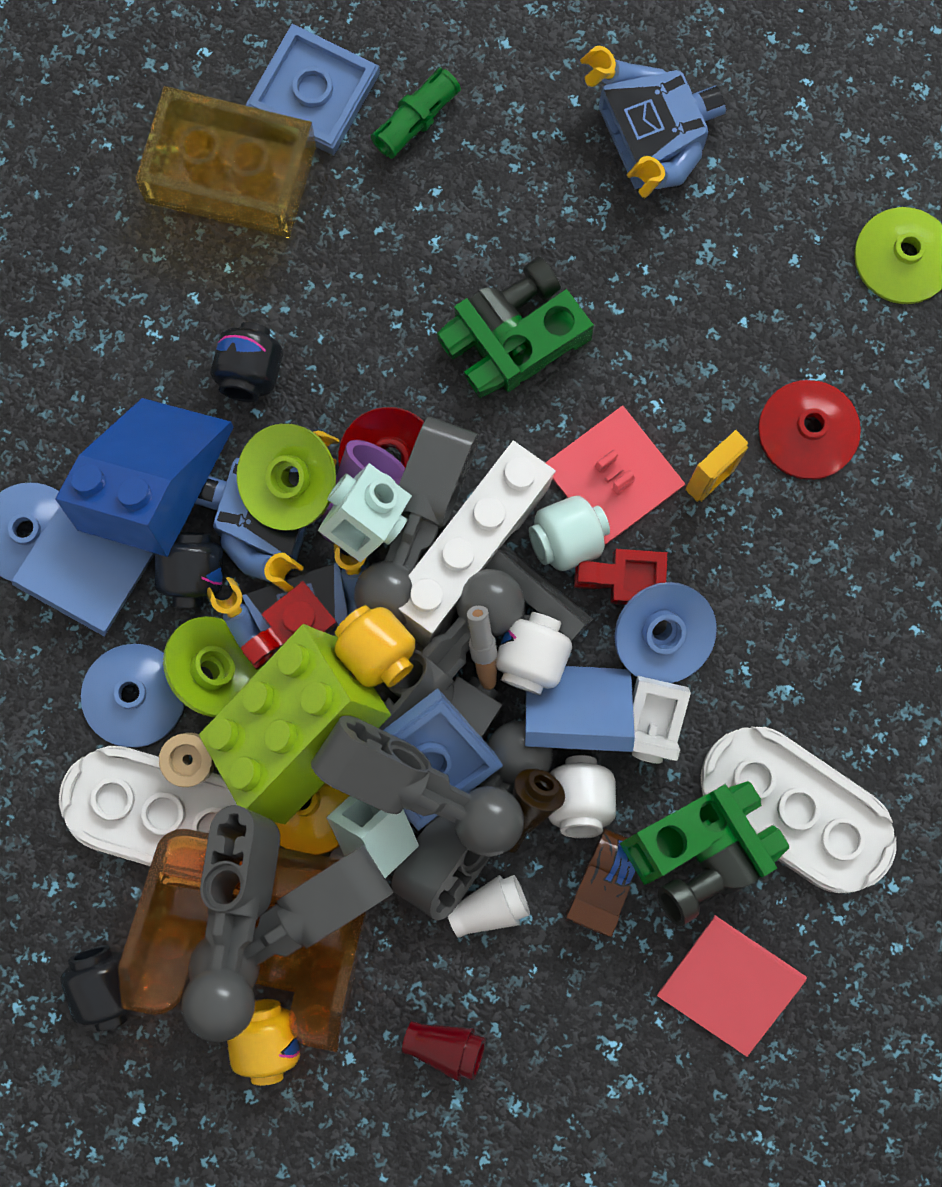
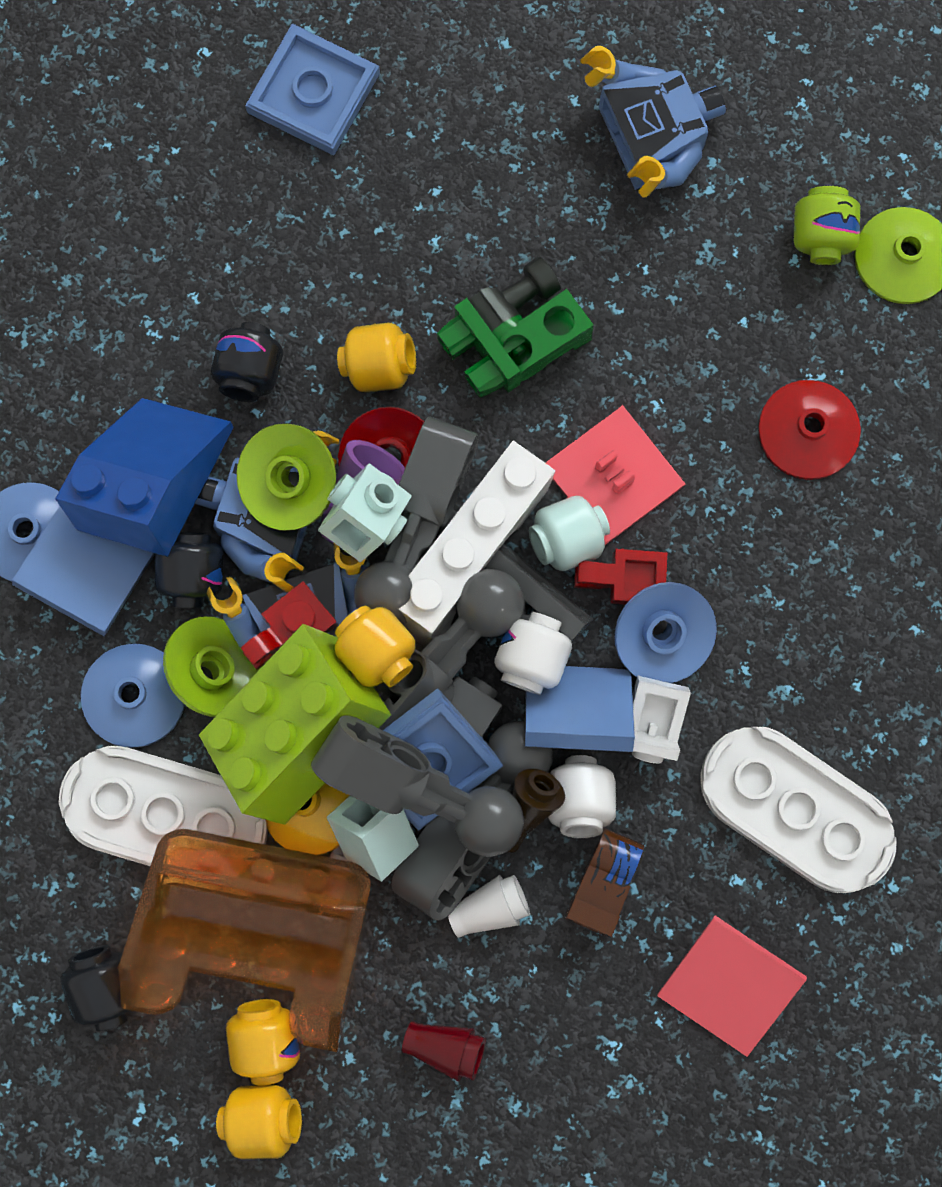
(175, 760): tan tile -> none
(220, 1000): dark grey beam -> none
(226, 161): clear yellow brick -> none
(259, 1122): none -> yellow head
(308, 913): dark grey beam -> none
(377, 357): none -> yellow head
(415, 113): green pin -> none
(482, 646): light grey piece -> none
(717, 466): yellow tile -> none
(721, 841): green hips -> none
(827, 224): none -> lime head

